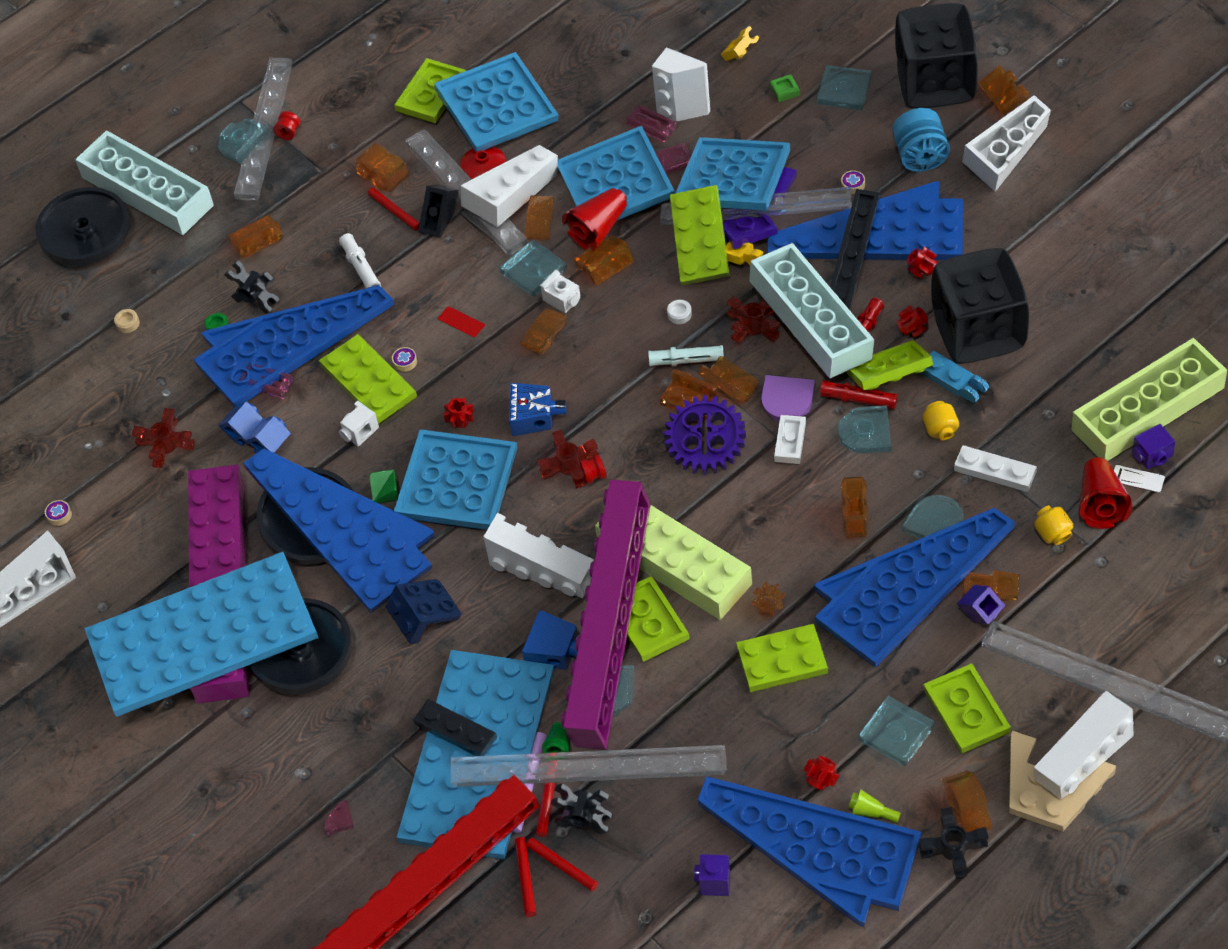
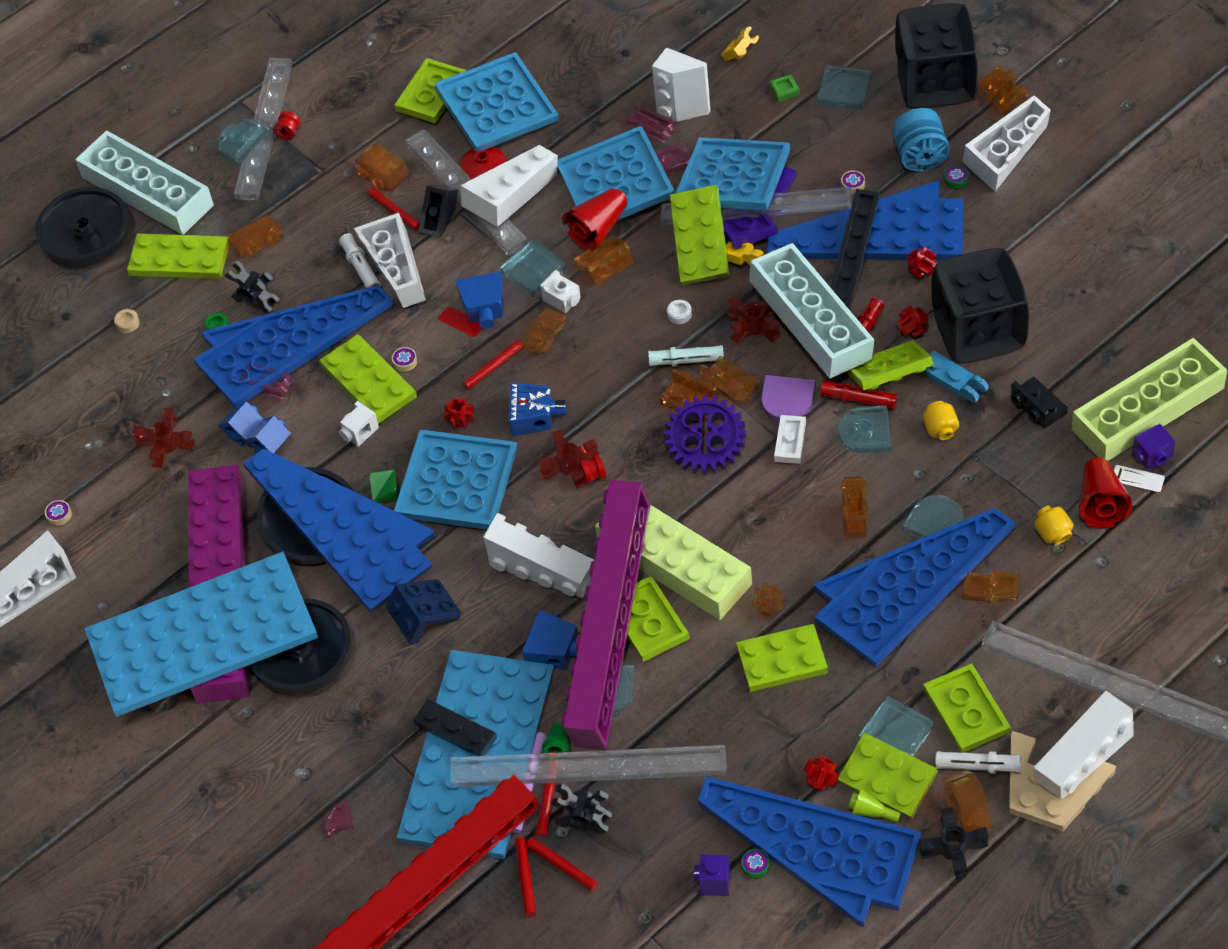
(178, 256): none -> lime plate
(392, 254): none -> white wedge
(482, 298): none -> blue torso
(492, 365): none -> red bar
(539, 217): clear orange slope -> none
(755, 863): none -> tile
(888, 775): none -> lime plate
(956, 176): none -> tile
(981, 604): dark purple brick -> none
(995, 468): white plate -> none
(1012, 763): none -> white pin
(1038, 402): none -> black bracket

